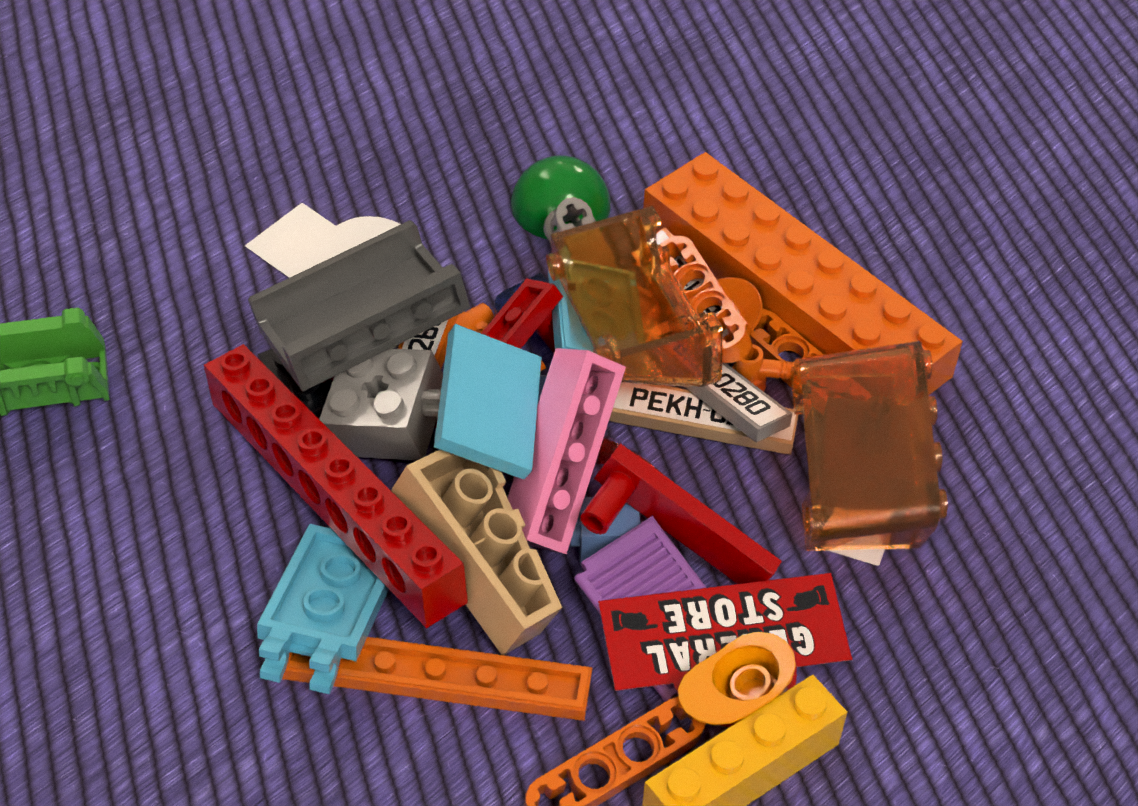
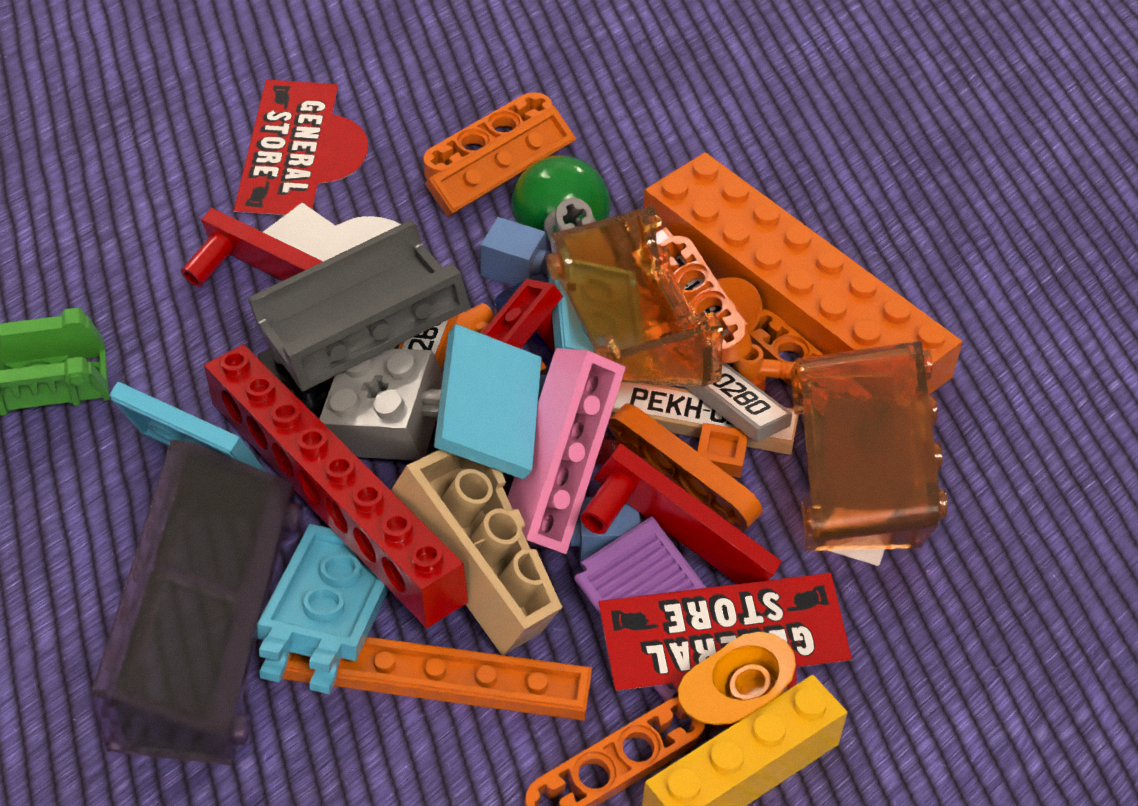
(166, 422): none -> medium azure tile
(193, 608): none -> windscreen
(247, 244): none -> red piece
(297, 147): none -> red sticker
(483, 131): none -> orange beam
(499, 161): none -> orange tile
(512, 252): none -> medium blue brick
(686, 466): none -> orange beam
(724, 447): none -> orange plate

